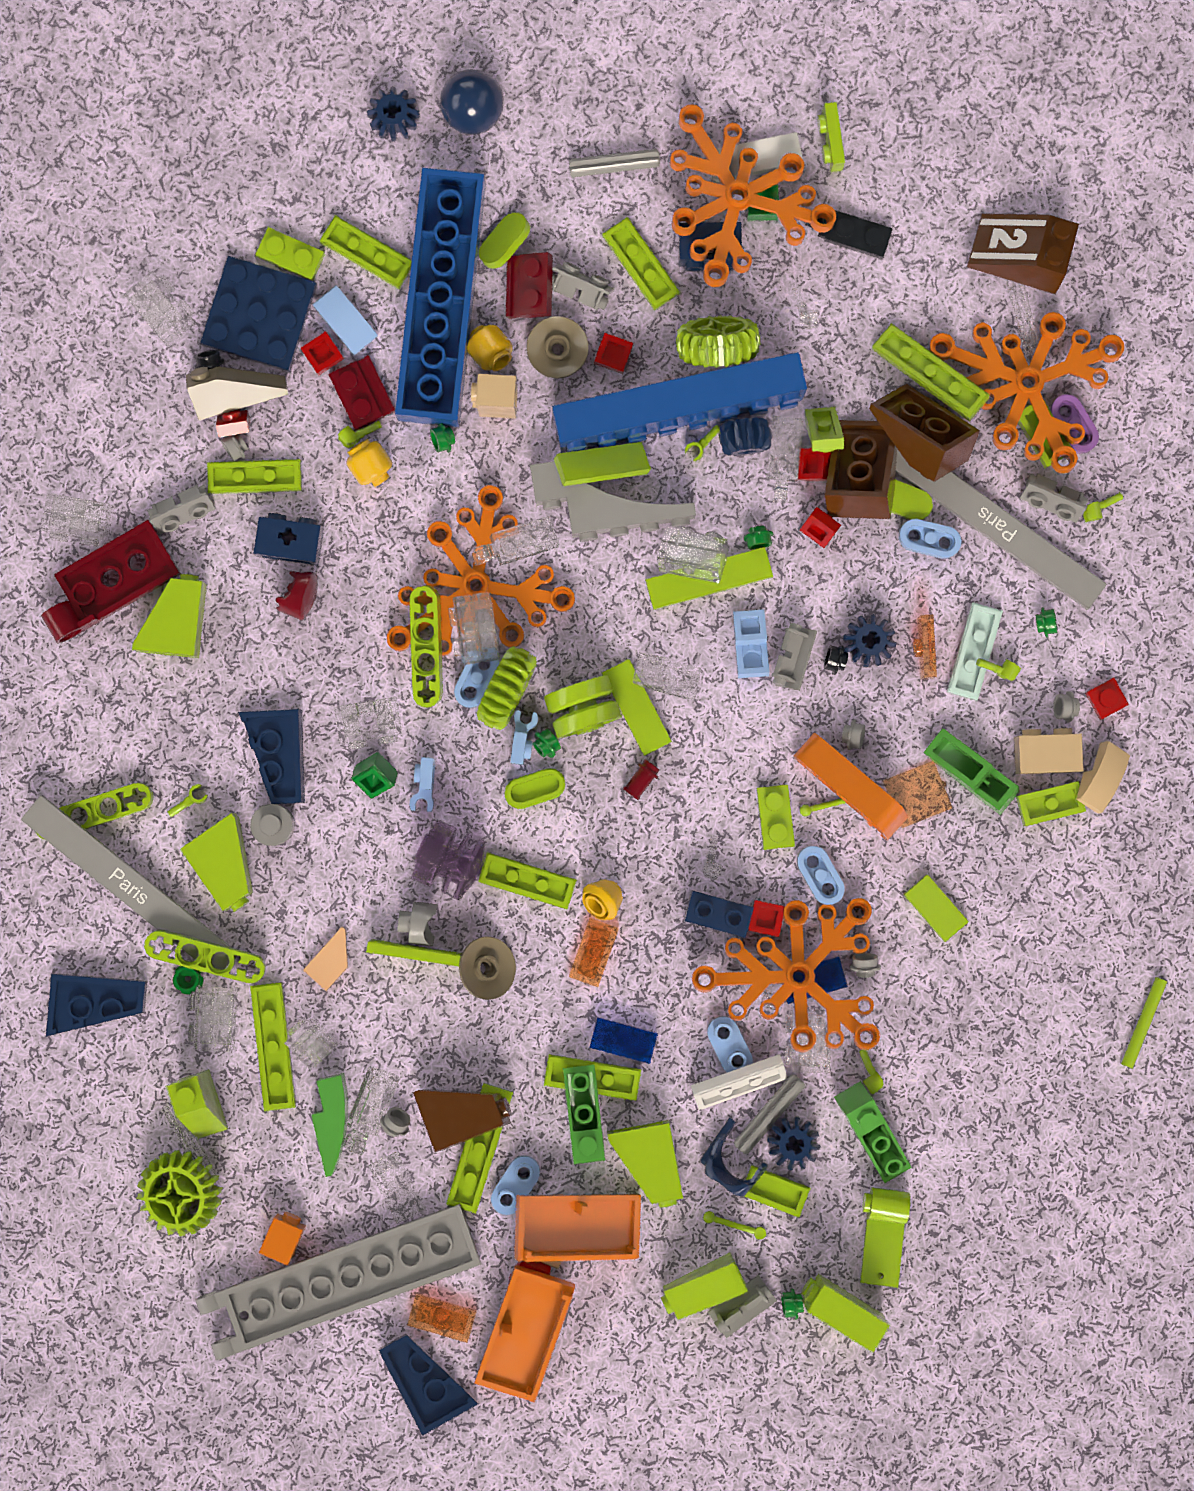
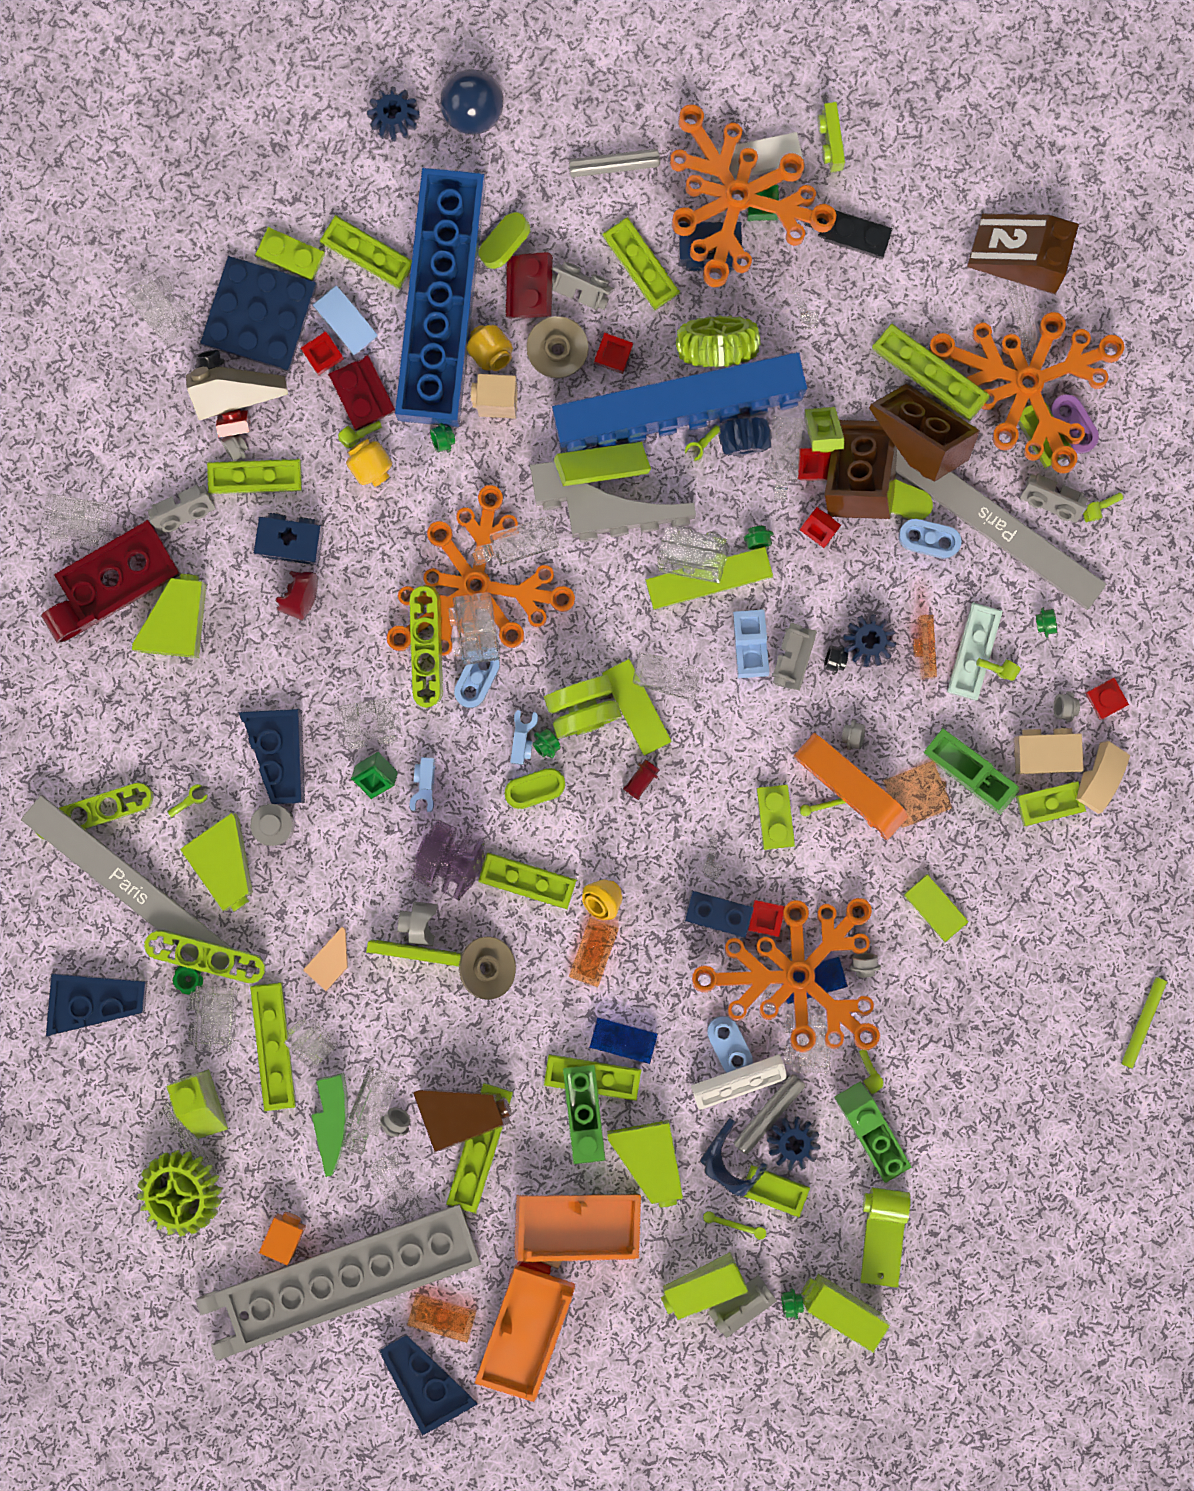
(506, 688): lime gear -> none
(515, 1185): light blue plate -> none
(819, 875): light blue plate -> none

